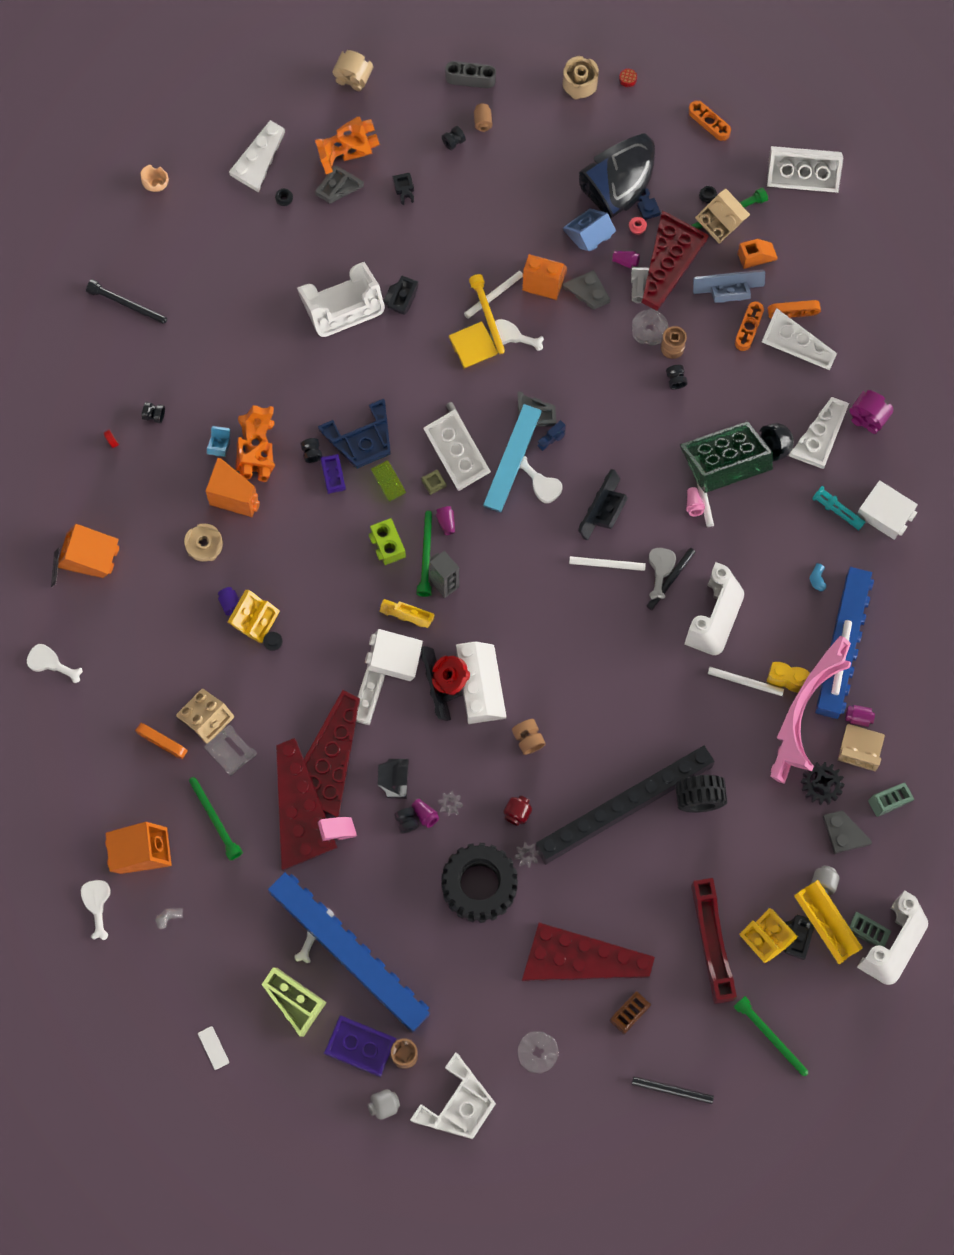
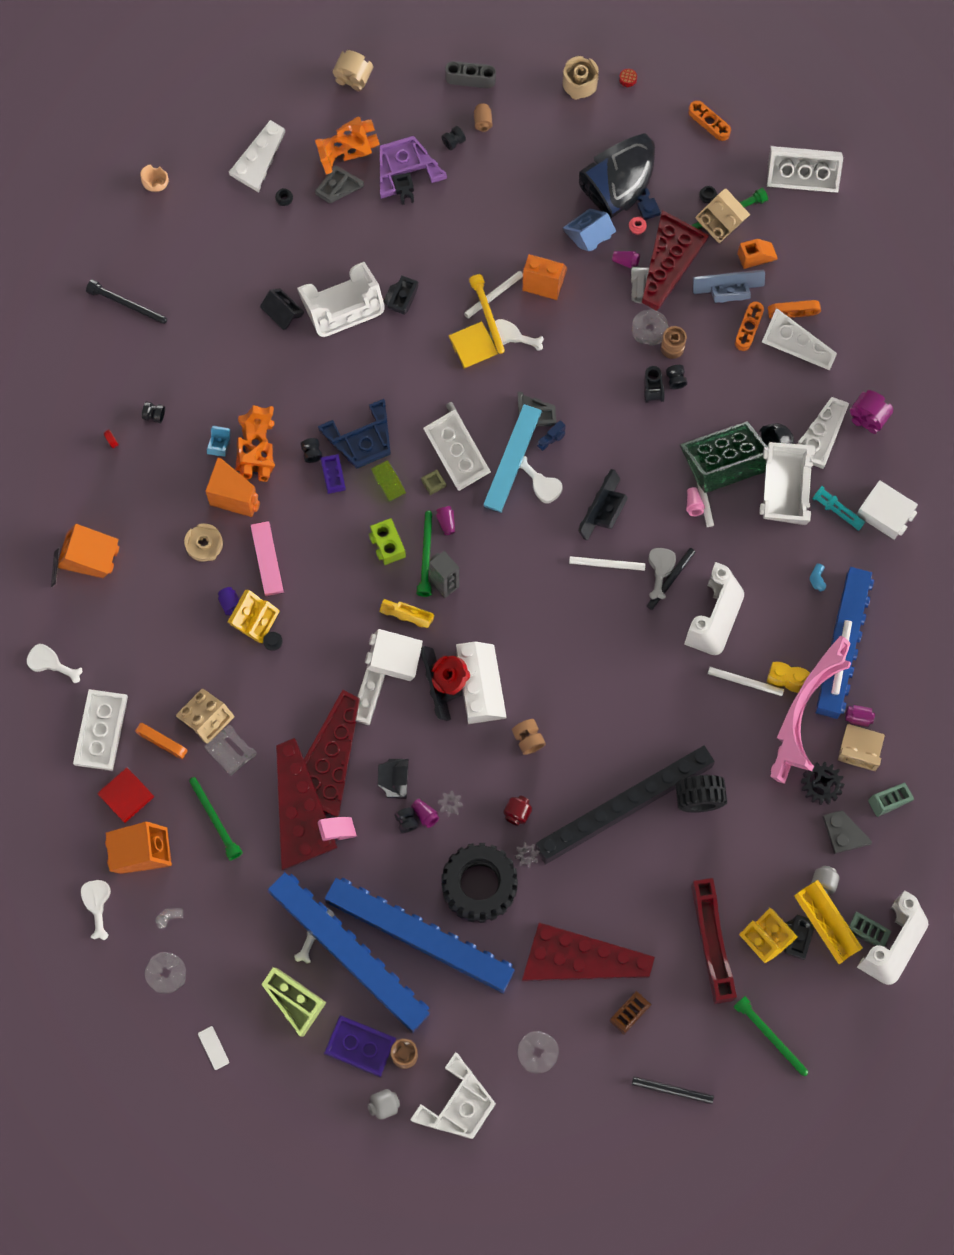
(100, 730): none -> white plate
(125, 795): none -> red slope
(155, 967): none -> clear plate
(267, 558): none -> bright pink tile
(281, 308): none -> black panel
(405, 157): none -> medium lavender wing
(420, 935): none -> blue brick
(588, 289): dark grey wing -> none
(653, 387): none -> black piece
(787, 482): none -> white windscreen

